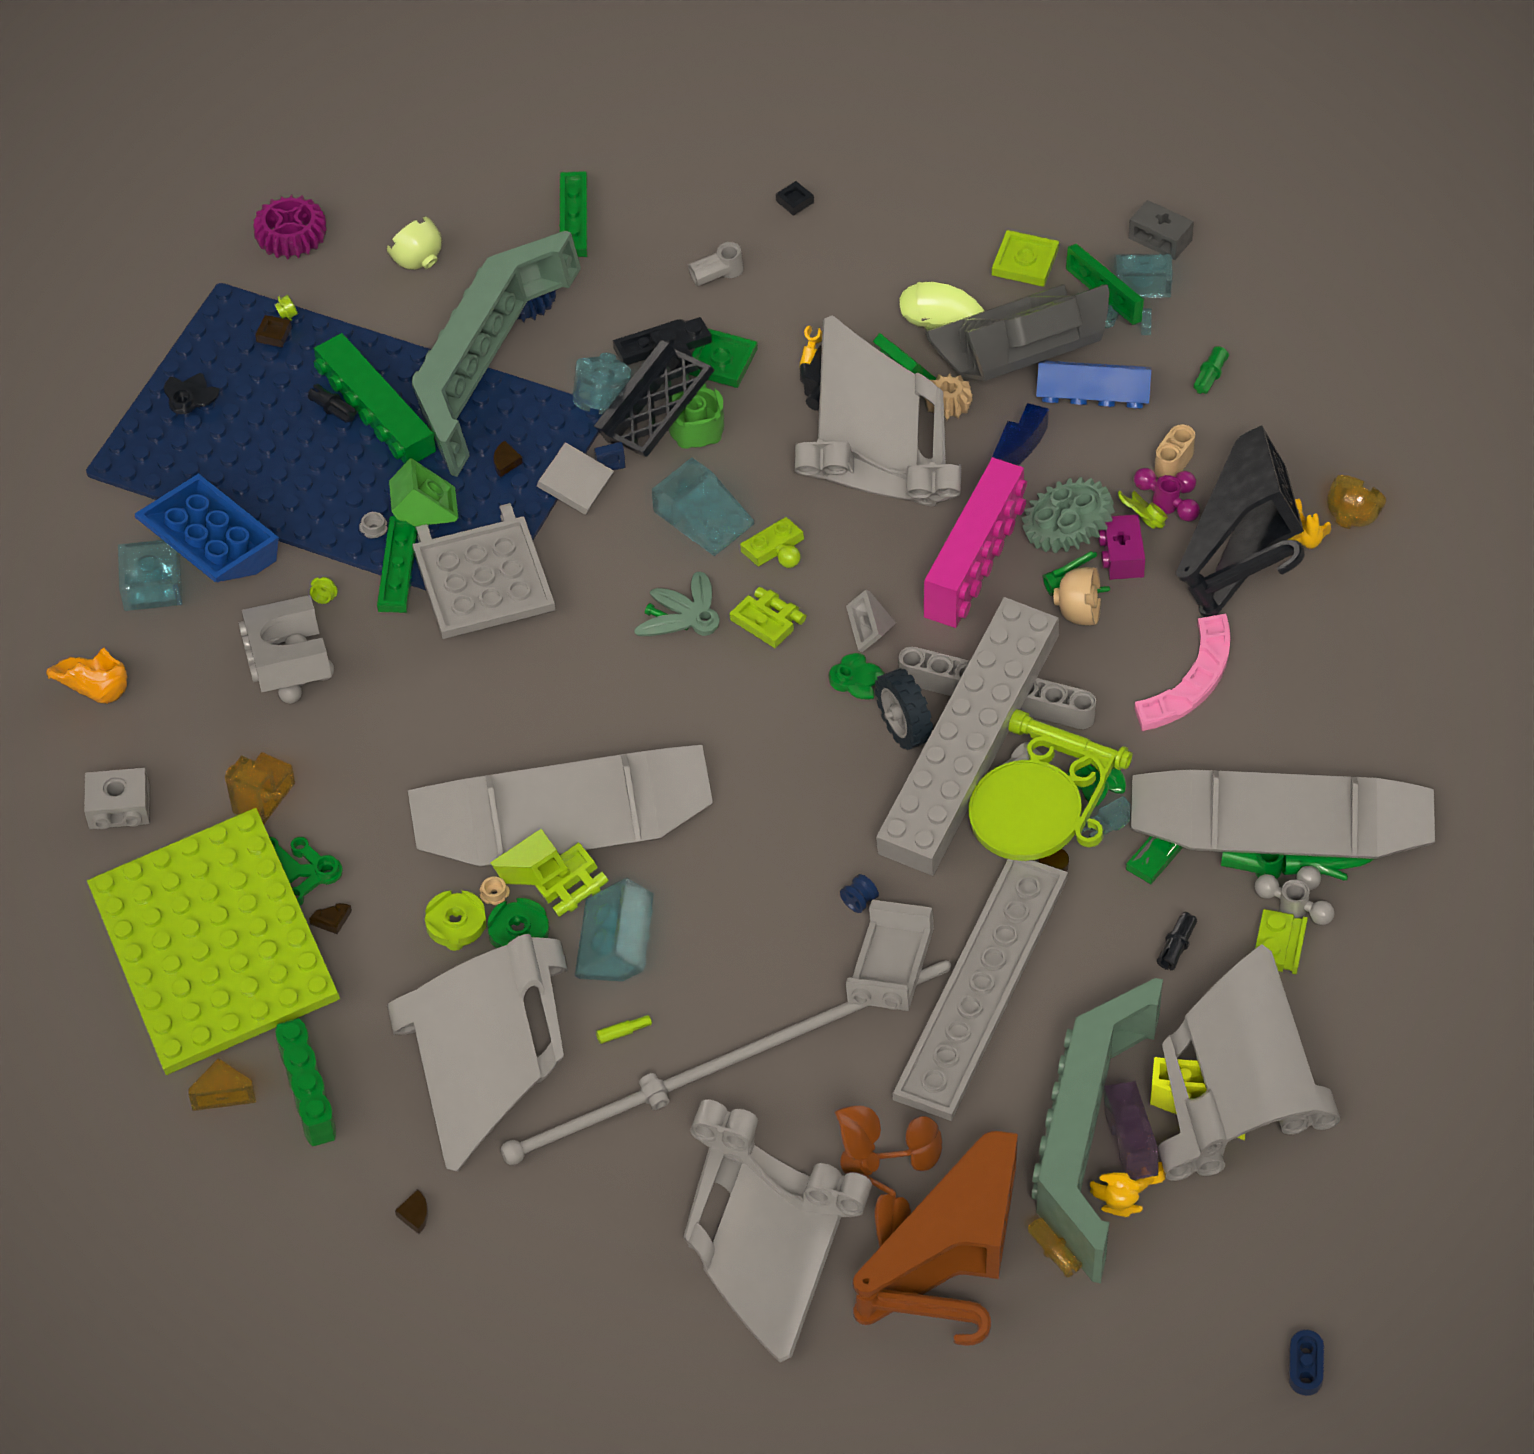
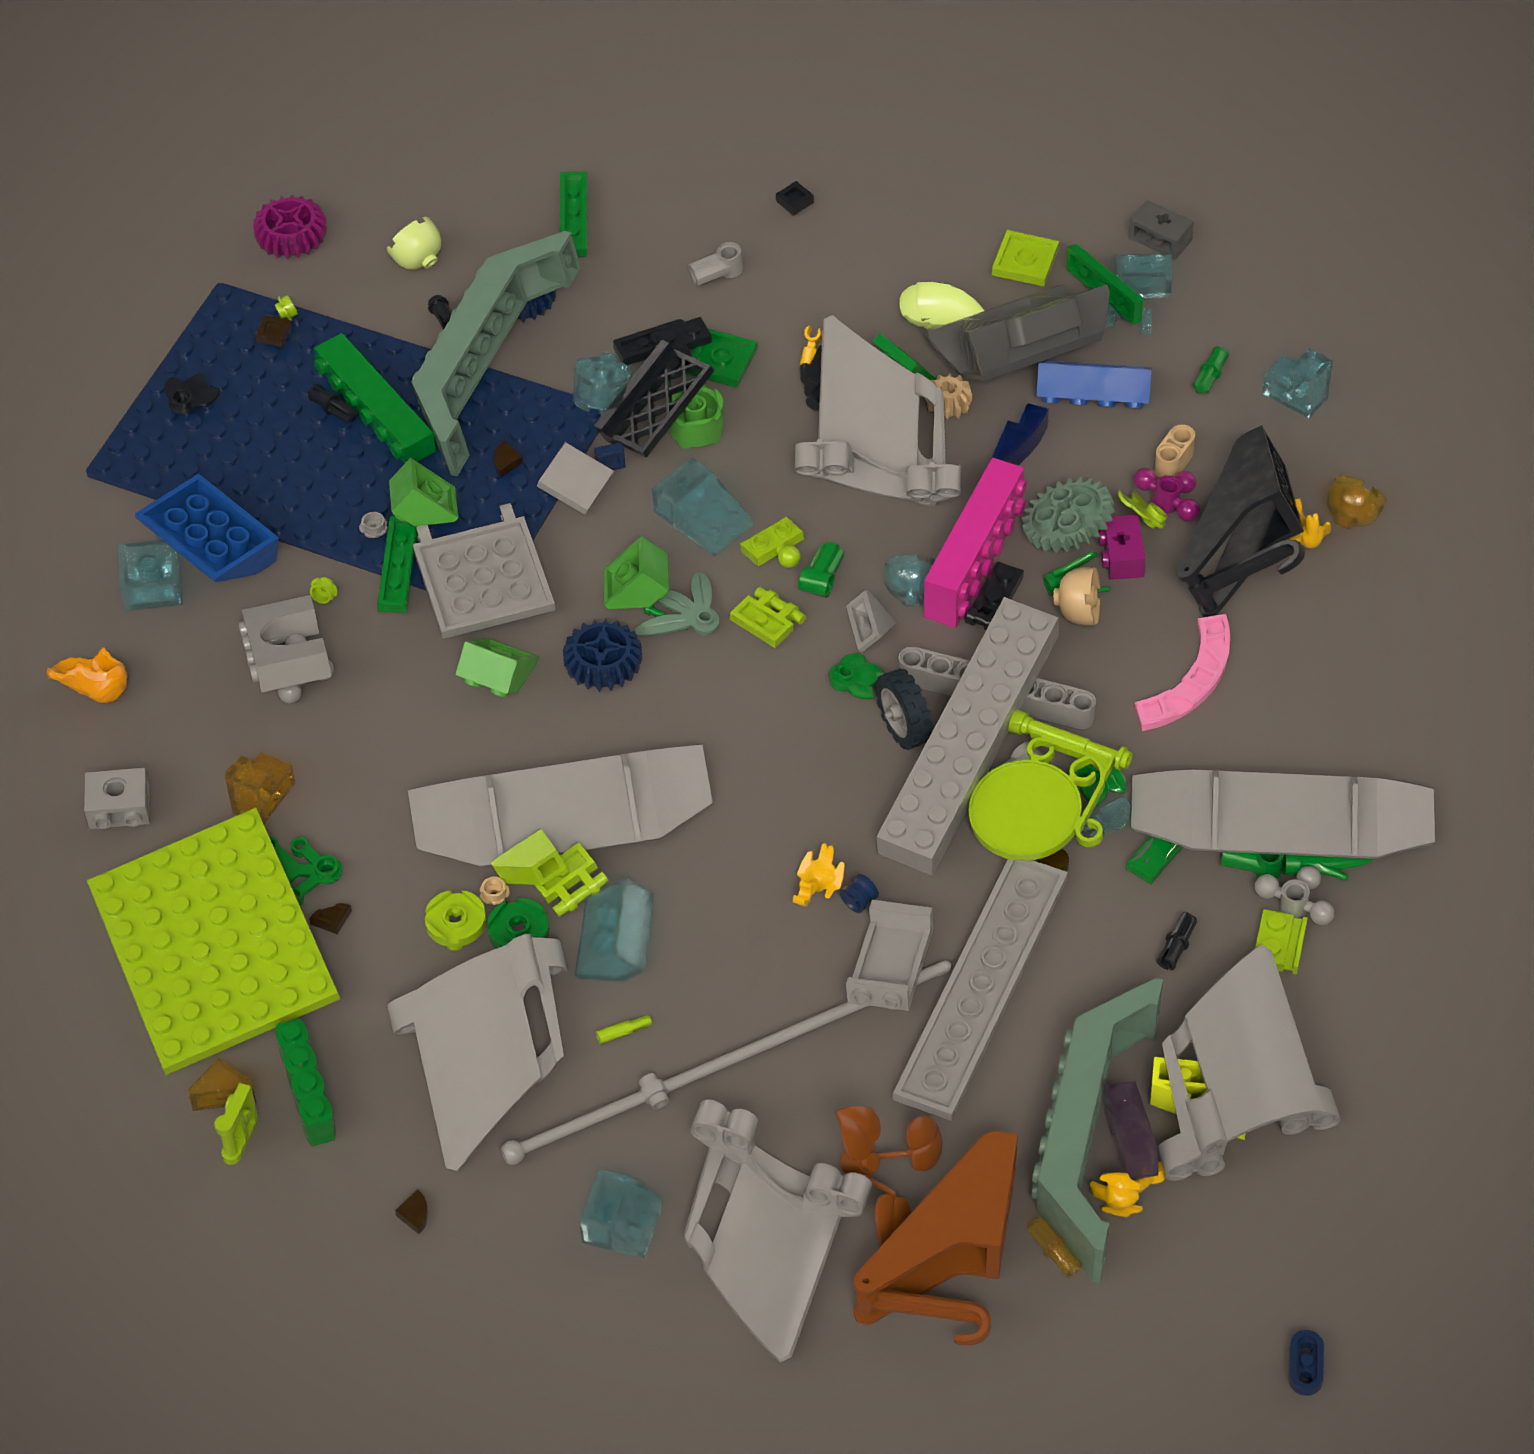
(237, 1123): none -> lime plate
(439, 307): none -> black pin
(495, 666): none -> bright green slope
(602, 654): none -> dark blue gear
(620, 1214): none -> clear light blue slope
(636, 576): none -> bright green slope
(819, 875): none -> yellow piece
(820, 575): none -> green piece
(905, 578): none -> clear light blue cylinder
(1001, 583): none -> black plate
(1300, 383): none -> clear light blue brick

